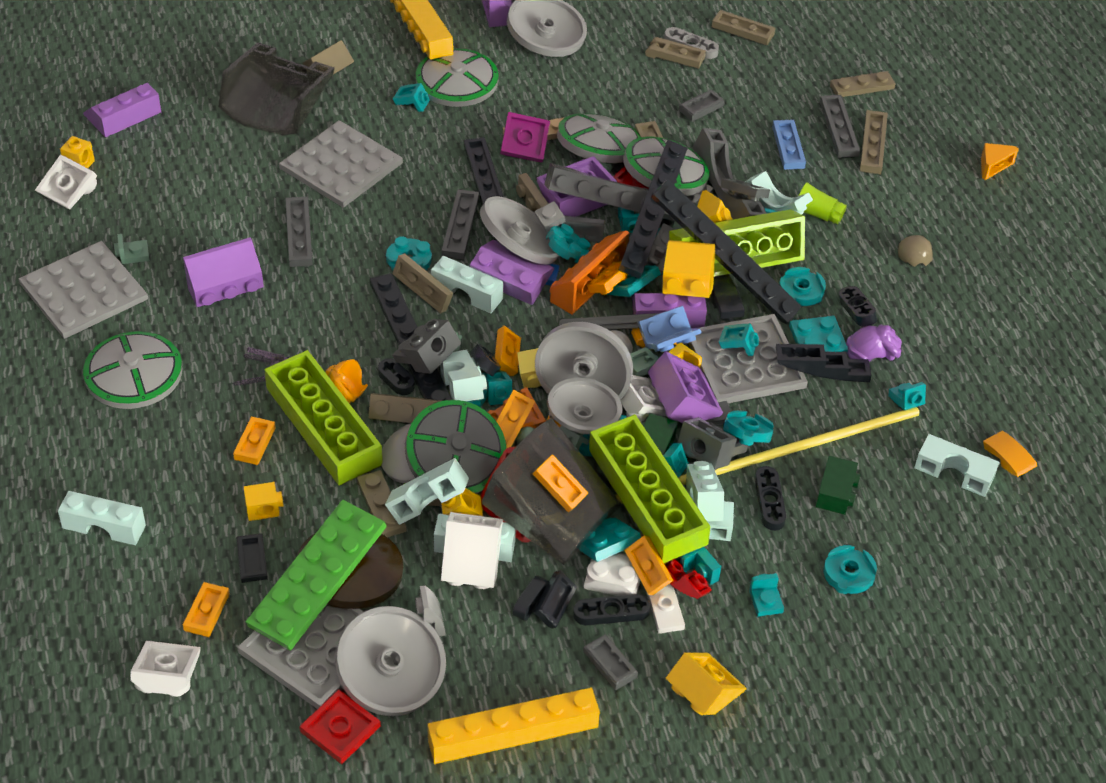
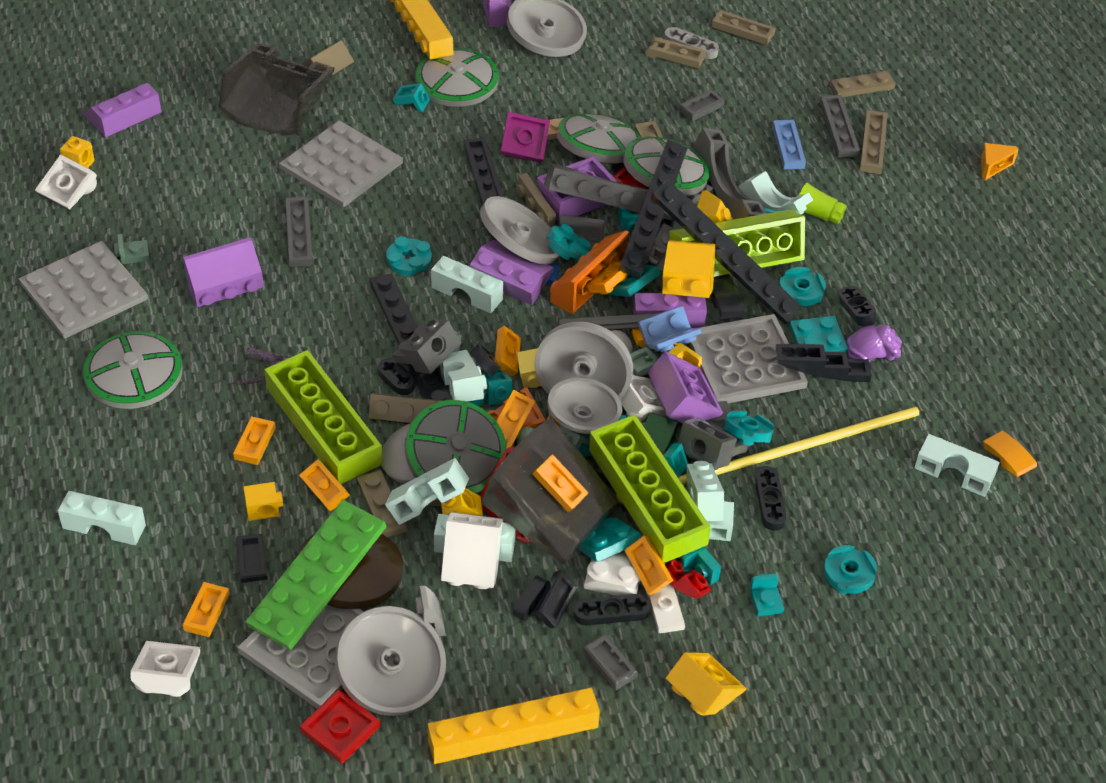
(324, 485): none -> light orange plate
(347, 378): light orange piece -> none
(422, 283): dark tan plate -> none
(460, 224): dark grey plate -> none
(550, 216): light grey plate -> none
(739, 187): dark grey plate -> none
(739, 336): teal bracket -> none
(837, 485): dark green brick -> none
(908, 395): teal bracket -> none
(915, 250): dark tan hair -> none

